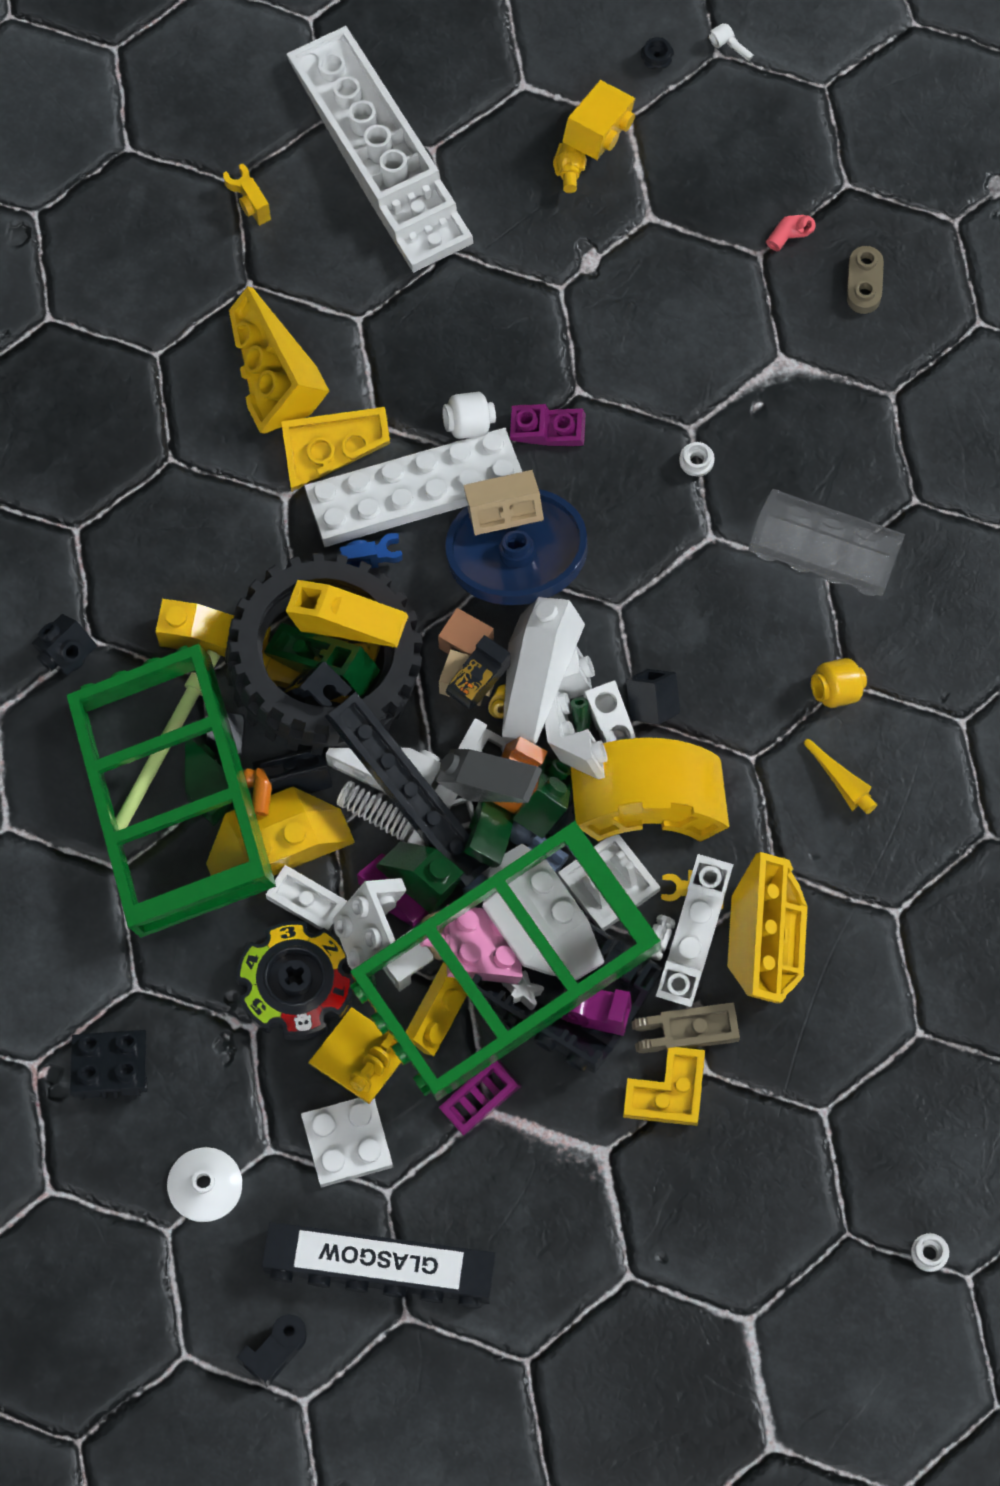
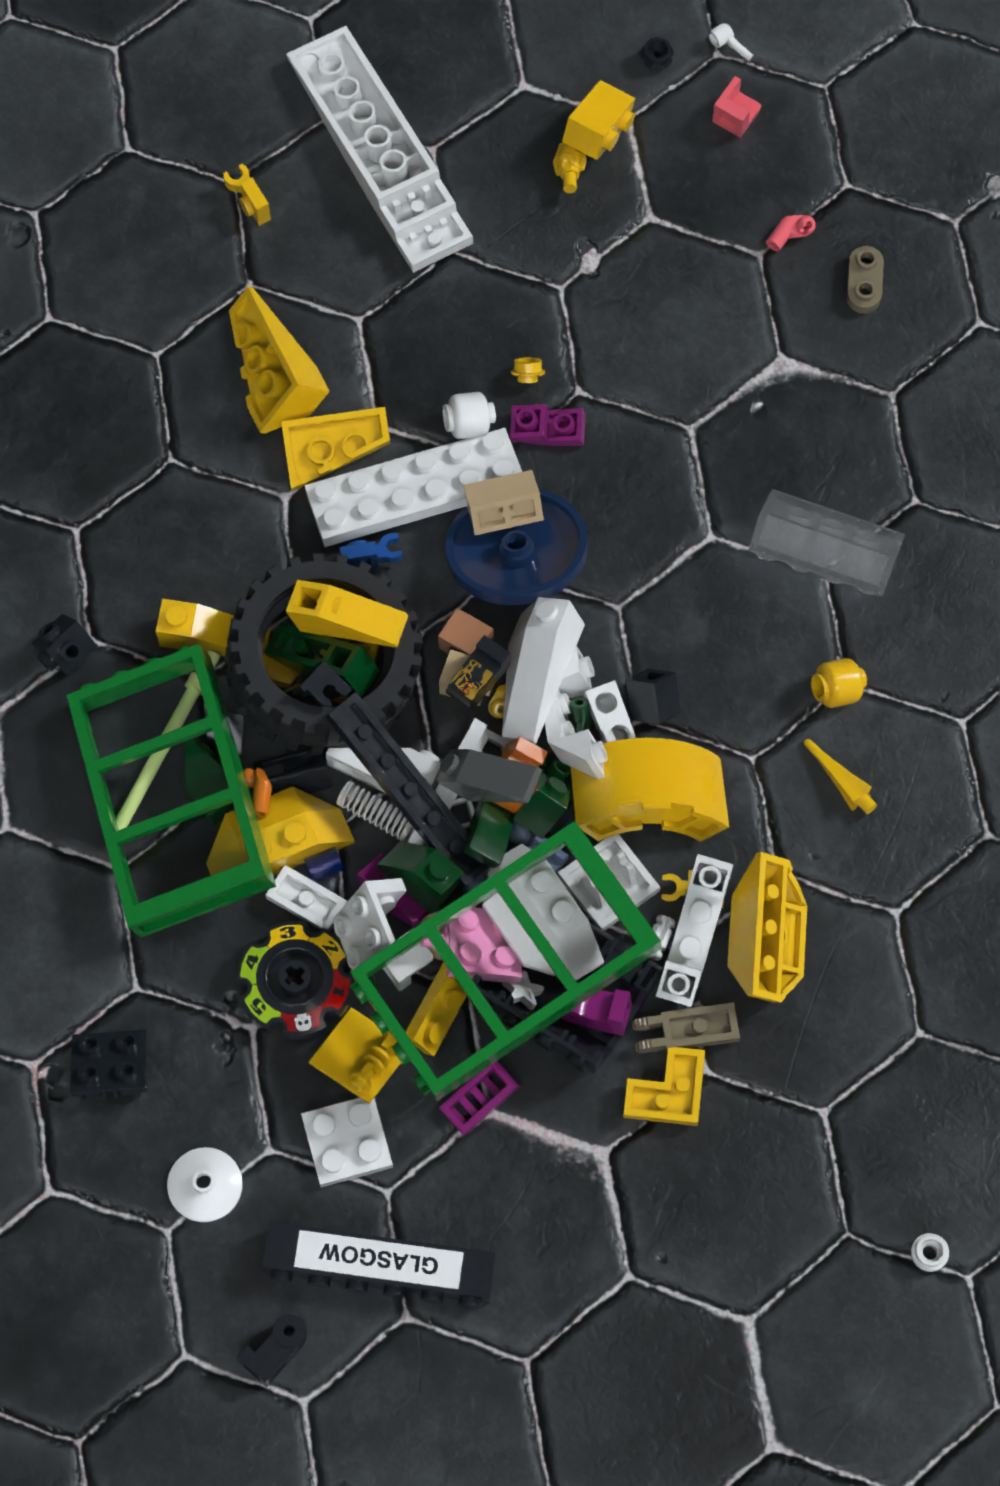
(323, 864): none -> clear blue hinge
(527, 369): none -> yellow plate
(699, 450): white plate -> none
(734, 109): none -> coral panel

